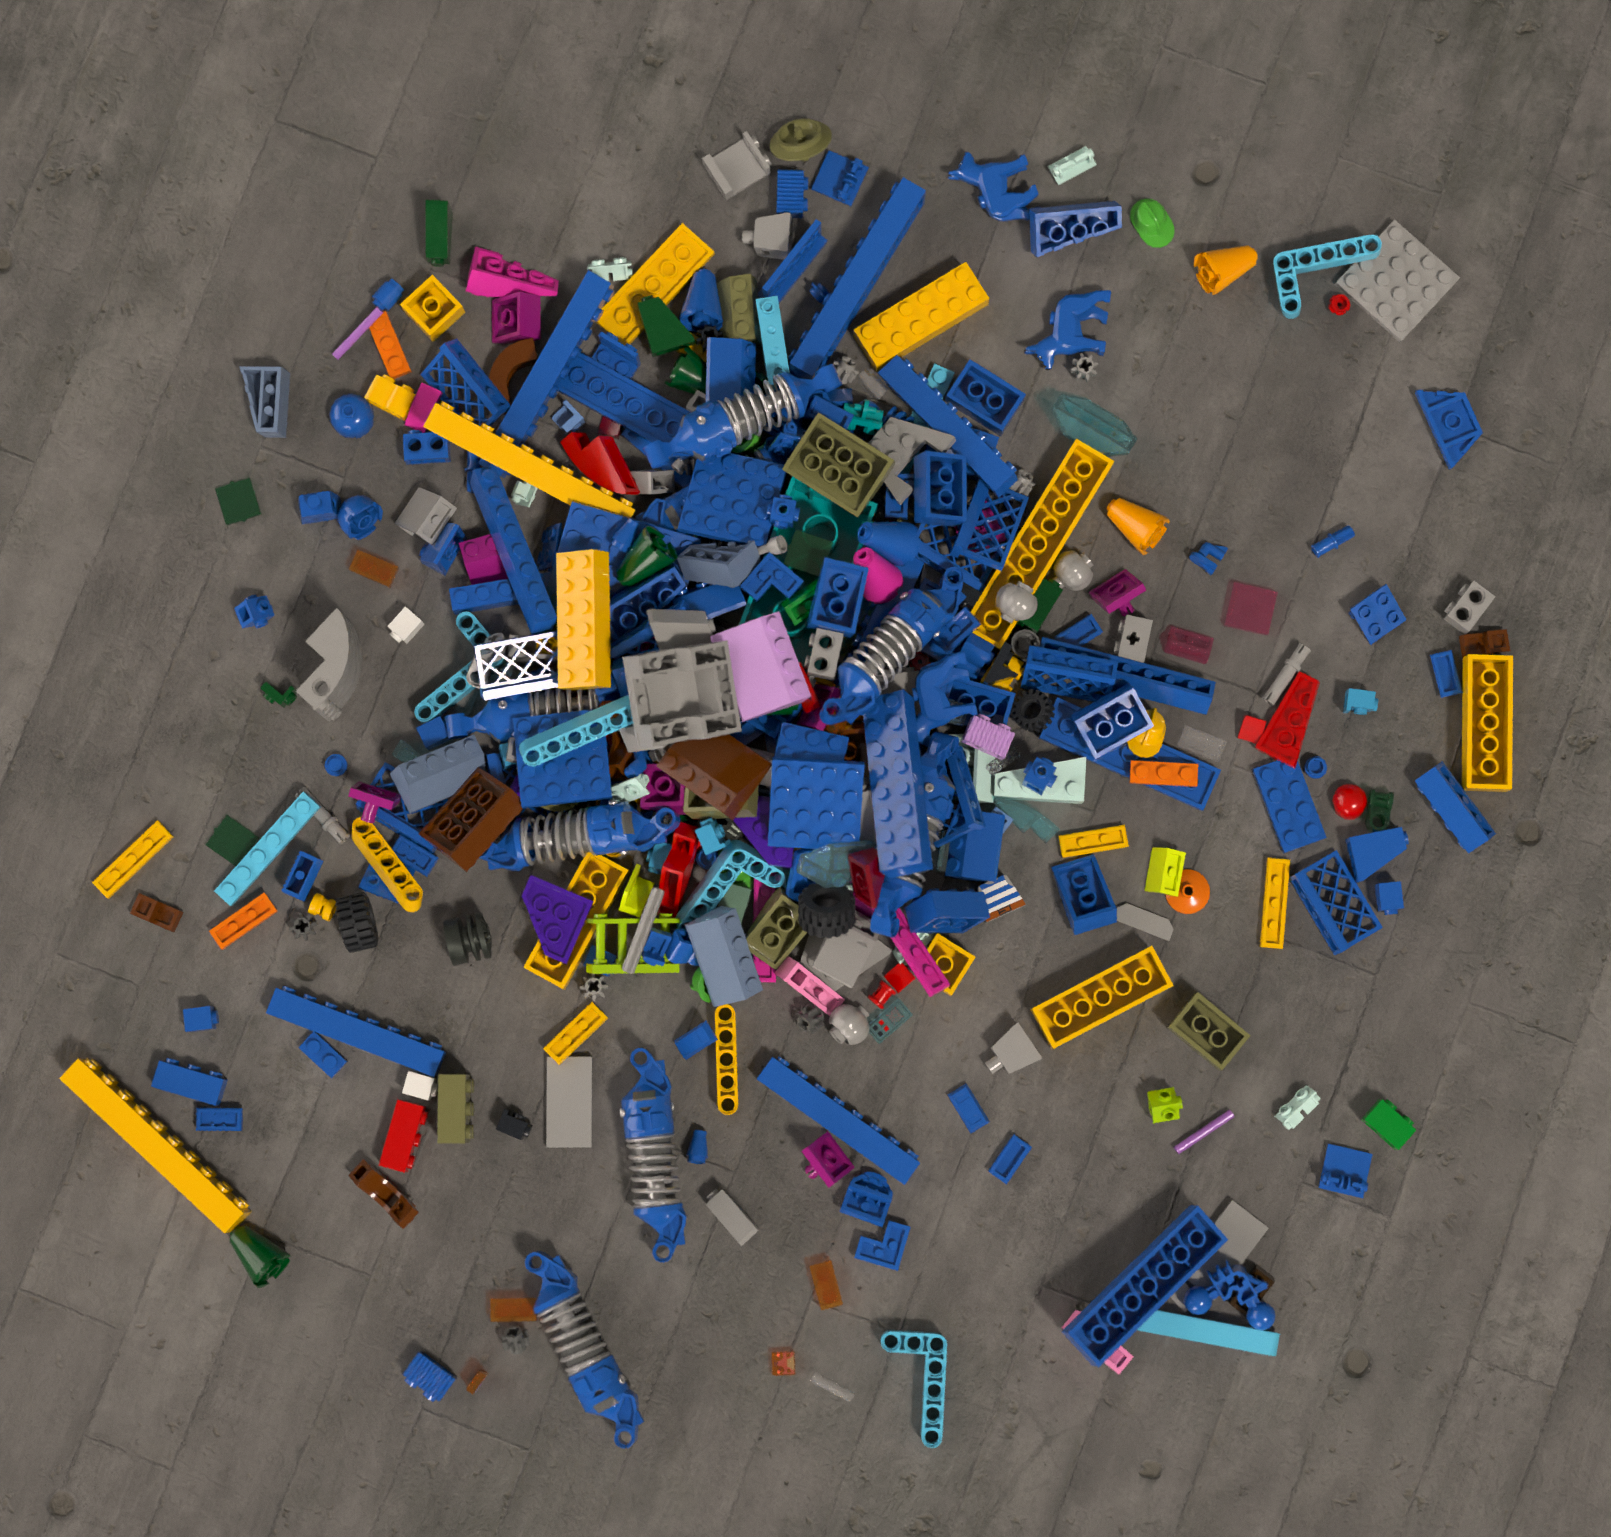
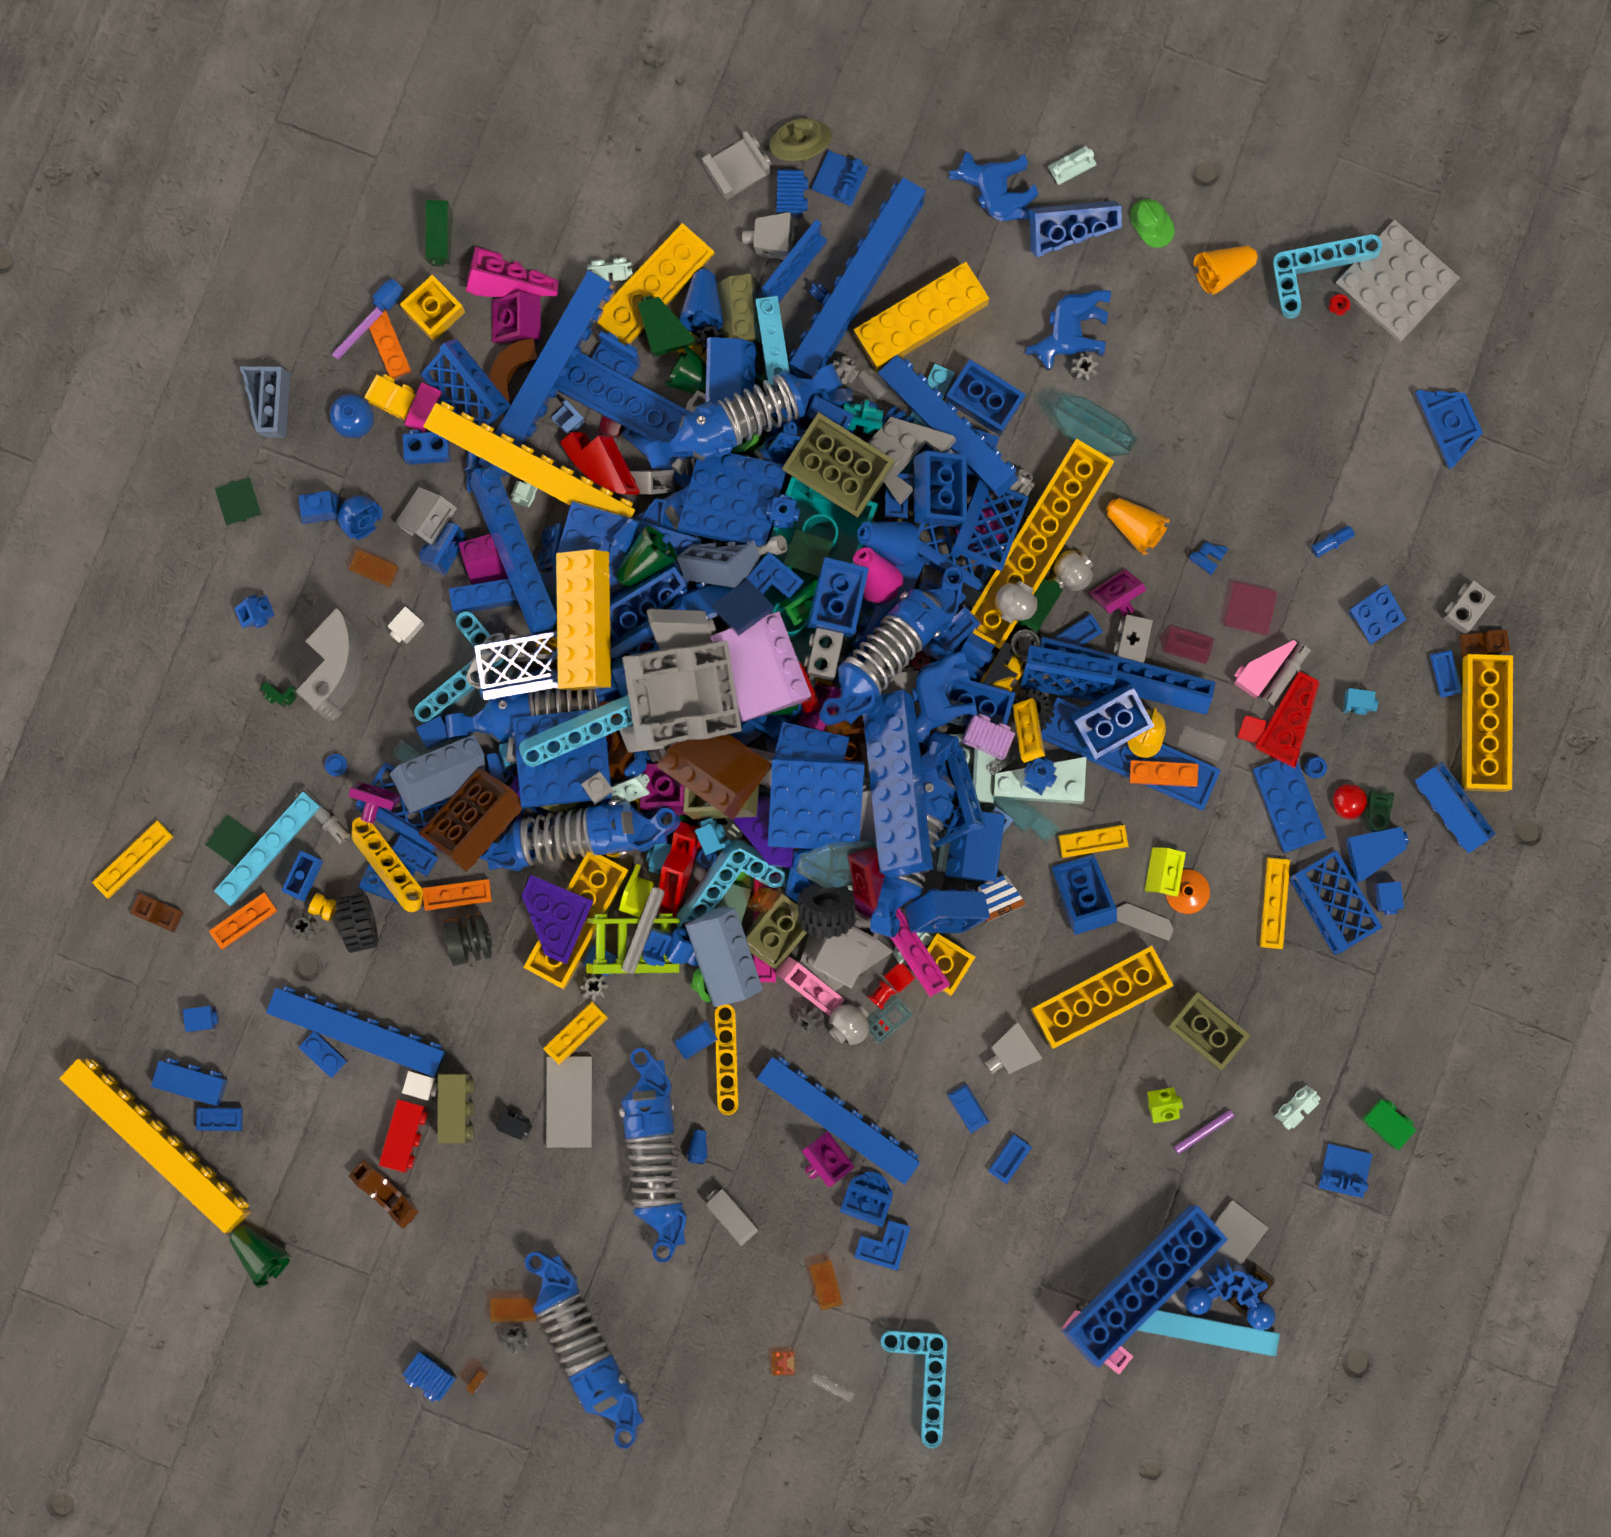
(457, 895): none -> orange plate
(597, 787): none -> light grey plate
(742, 607): none -> dark blue tile
(762, 900): none -> clear orange plate
(1028, 730): none -> yellow tile
(1259, 671): none -> bright pink slope

